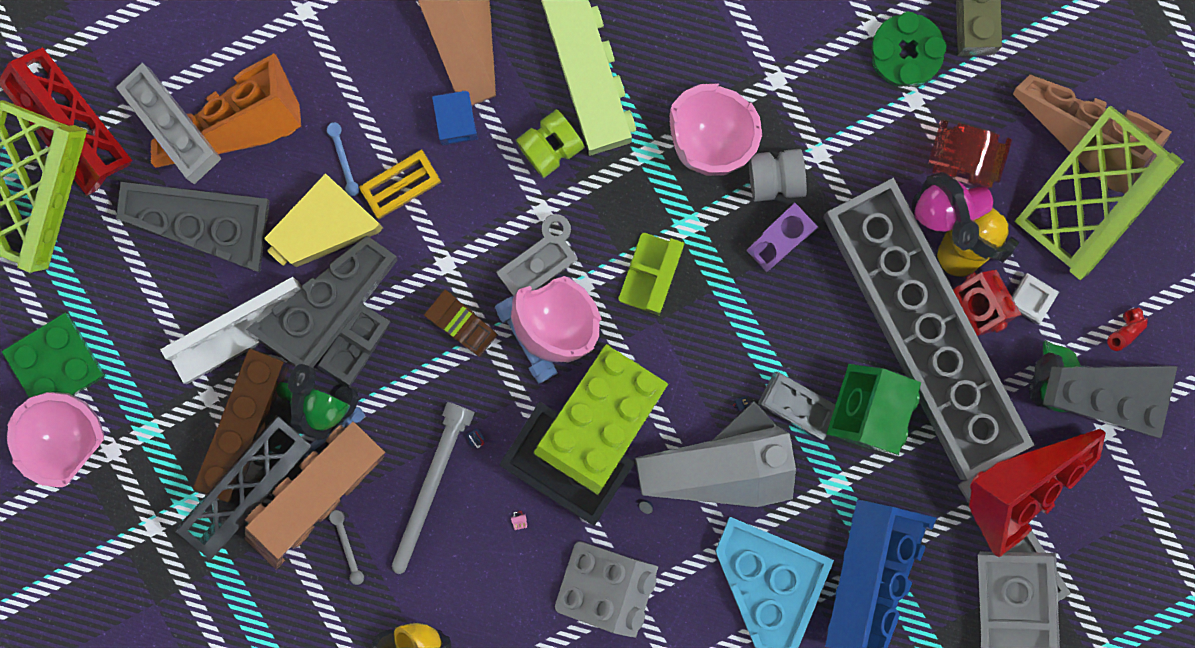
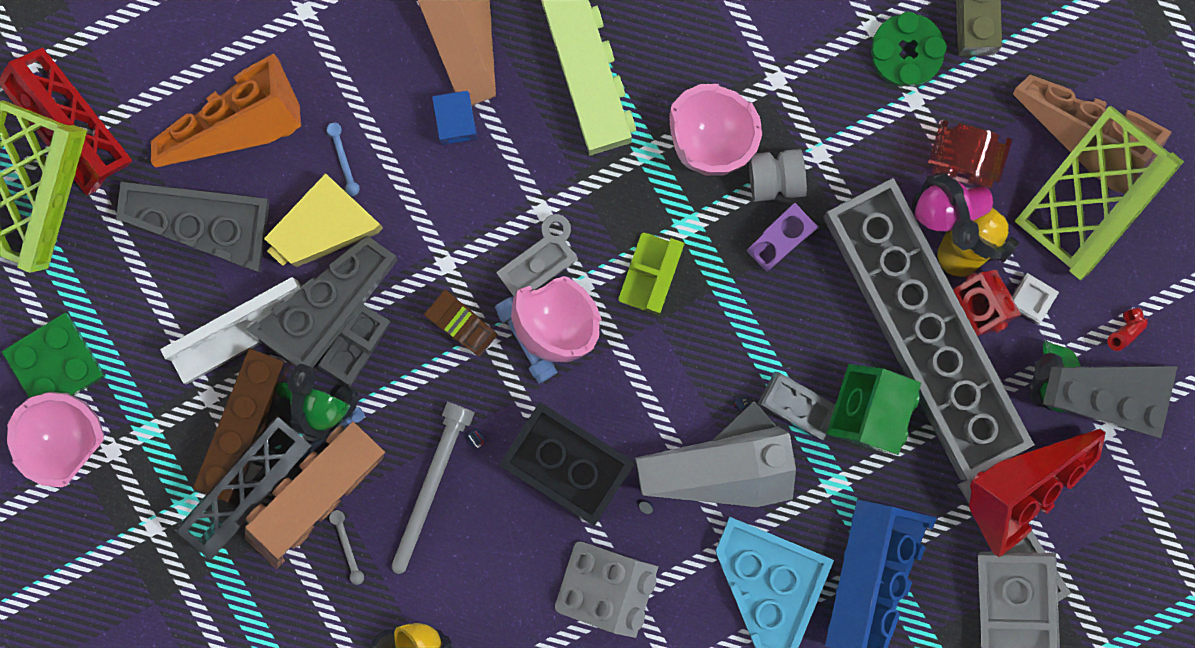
(168, 123): light grey plate -> none
(406, 197): yellow tile -> none
(519, 521): bright pink piece -> none
(540, 152): lime wheel -> none
(601, 419): lime plate -> none

